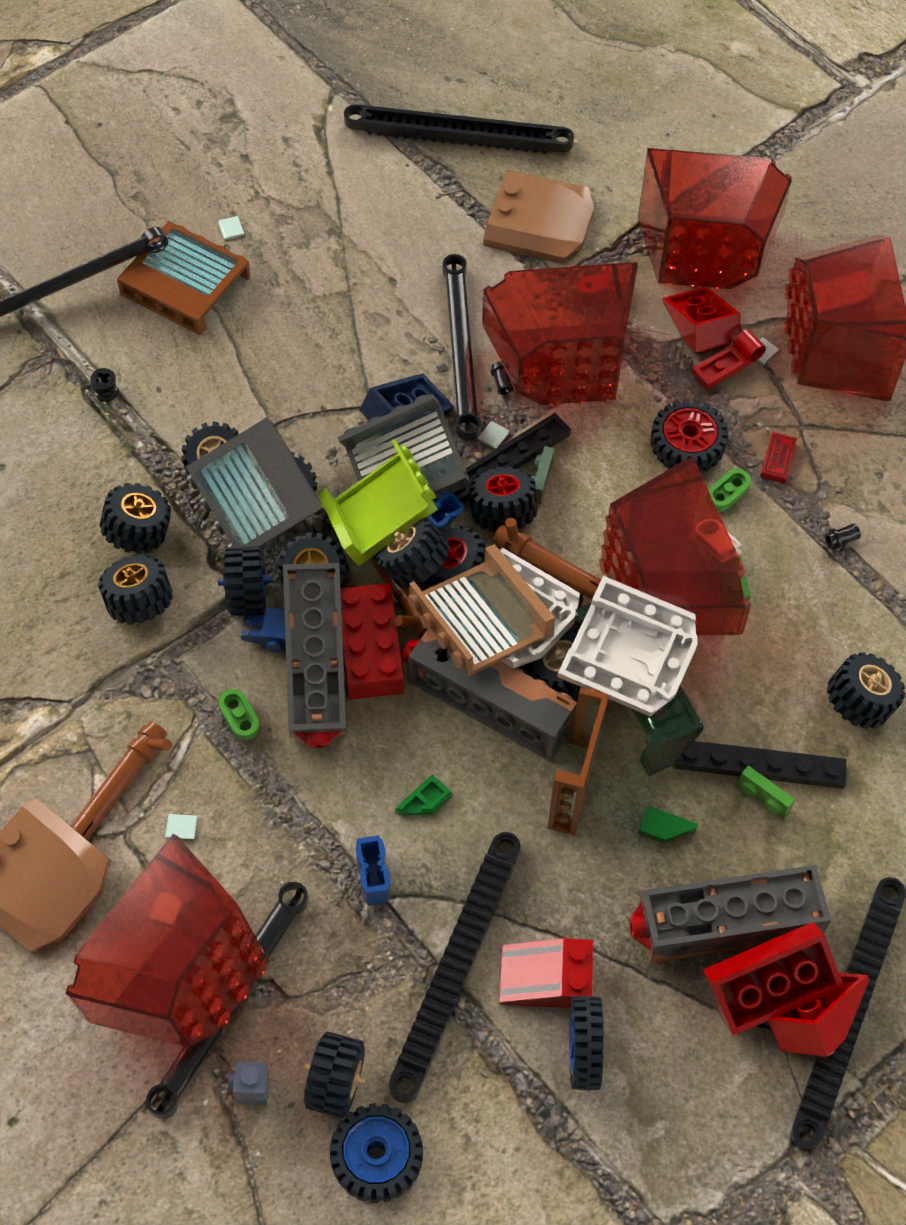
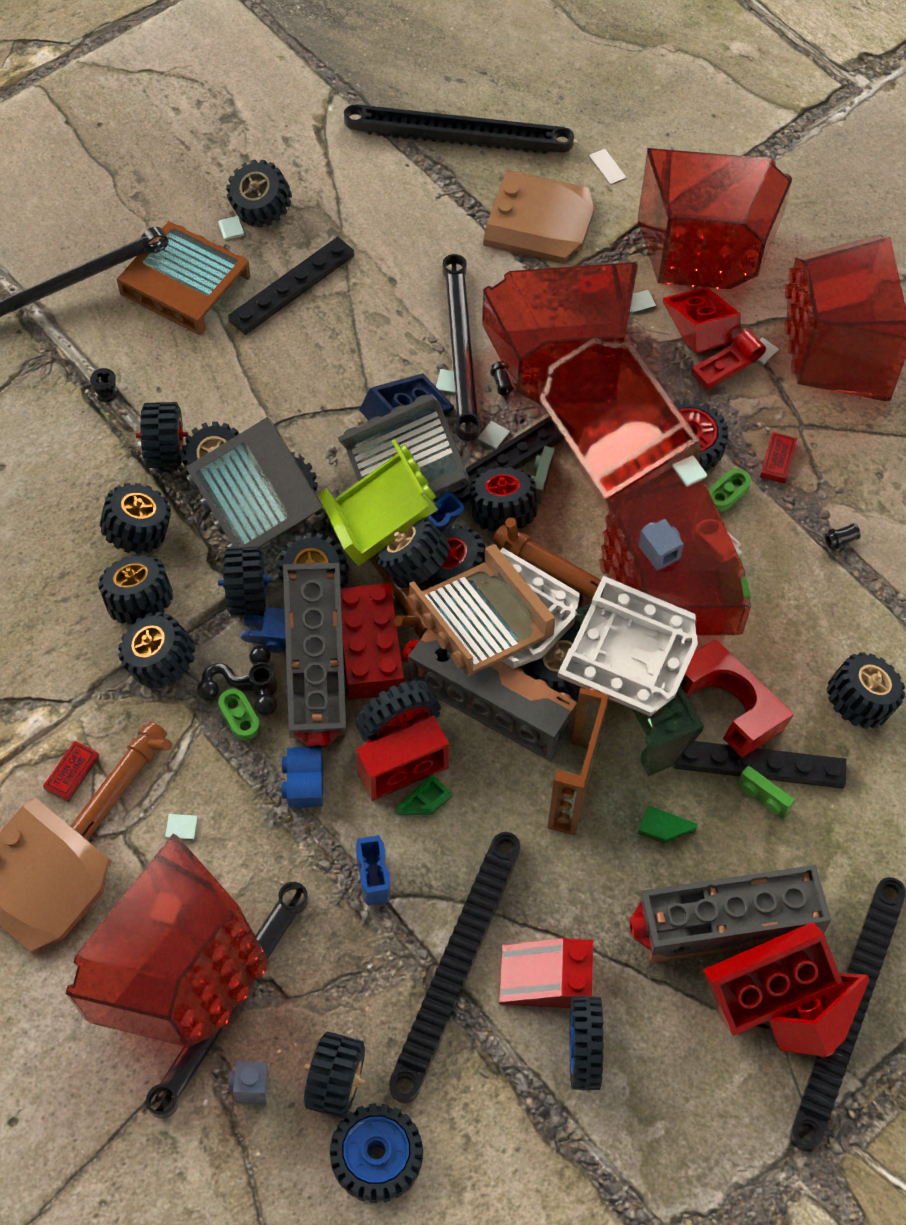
(71, 771): none -> red tile
(156, 650): none -> black wheel
(161, 434): none -> black wheel
(259, 193): none -> black wheel
(259, 657): none -> black piece
(291, 285): none -> black plate
(304, 777): none -> blue brick
(397, 709): none -> black wheel
(402, 757): none -> red brick
(446, 381): none -> light aqua piece
(607, 166): none -> white sticker
(615, 418): none -> clear red windscreen
(642, 300): none -> light aqua piece
(661, 543): none -> sand blue brick
(689, 471): none -> light aqua piece
(764, 713): none -> red arch

